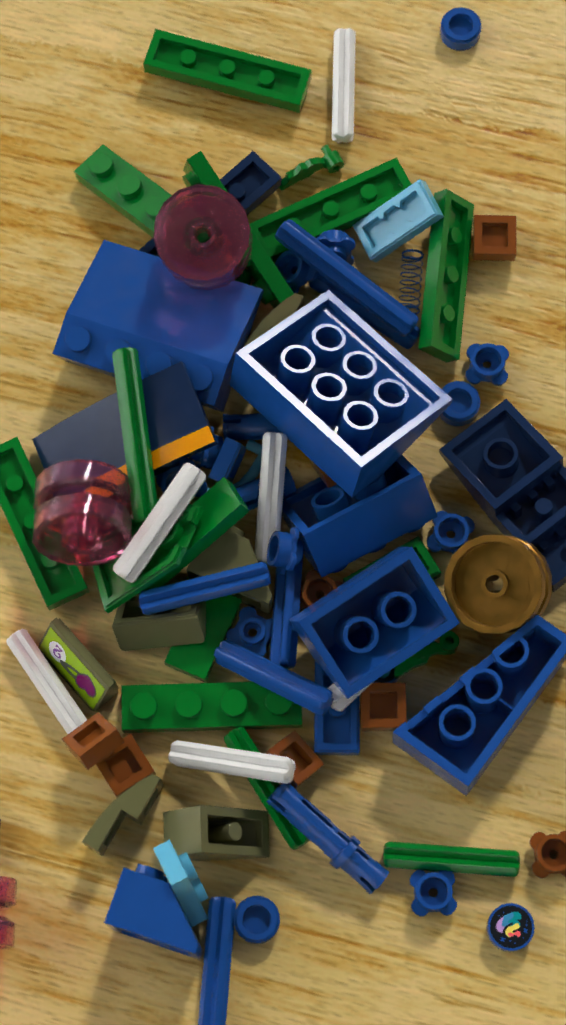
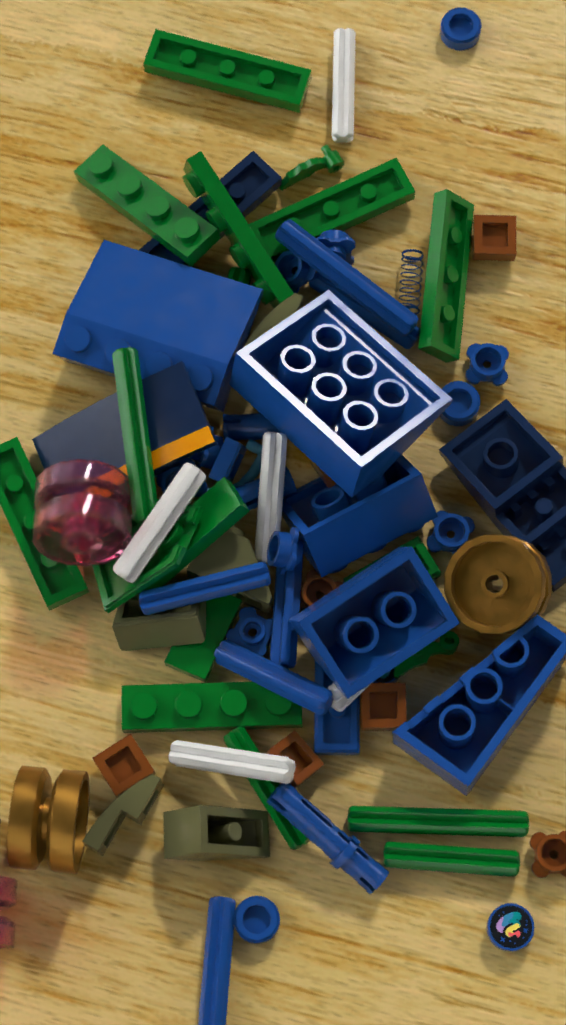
(46, 680): white axle -> none
(48, 819): none -> pearl gold wheel
(77, 666): slope -> none
(93, 741): dark orange plate -> none
(150, 911): blue slope -> none
(183, 881): medium azure plate -> none
(191, 213): clear pink wheel -> none
(398, 220): medium azure plate -> none
(423, 901): blue plate -> none
(438, 821): none -> green axle

